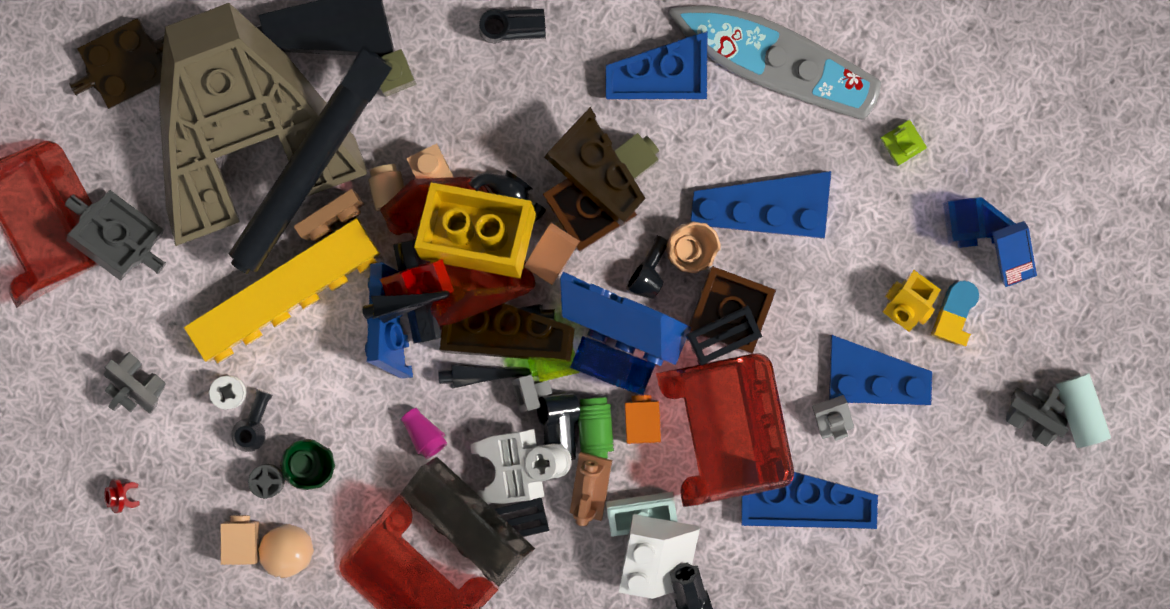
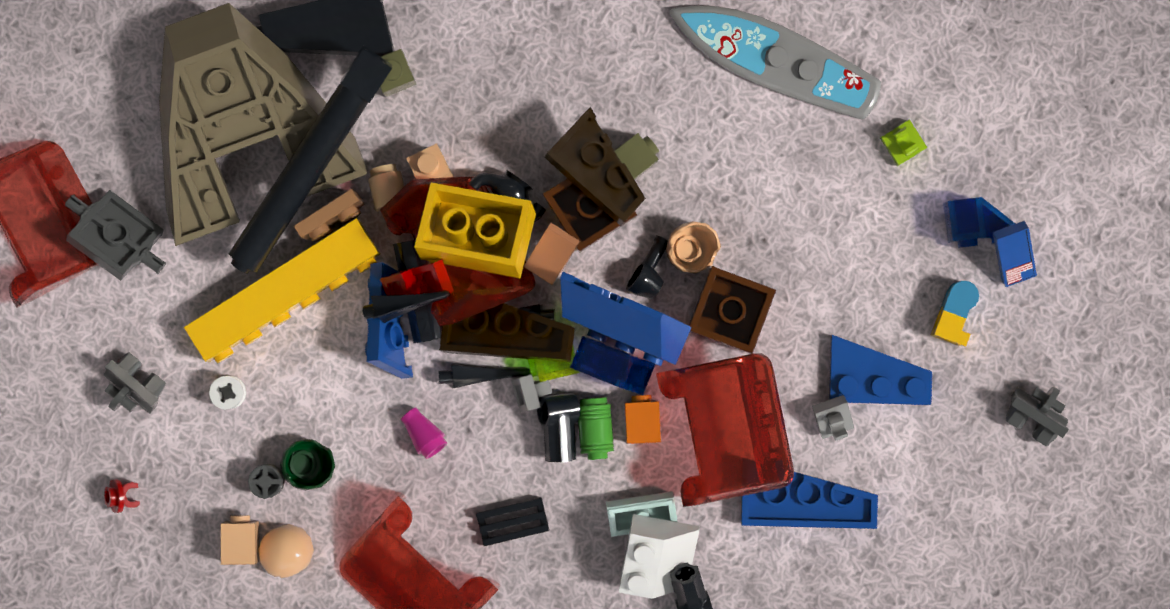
(121, 64): dark brown plate -> none
(252, 424): black bar -> none
(467, 521): clear smoke brick -> none
(517, 25): black piece -> none
(520, 466): white piece -> none
(590, 488): nougat hinge -> none
(662, 73): blue wing -> none
(698, 347): black tile -> none
(772, 206): blue wing -> none
(911, 301): yellow brick -> none
(1083, 411): light aqua brick -> none

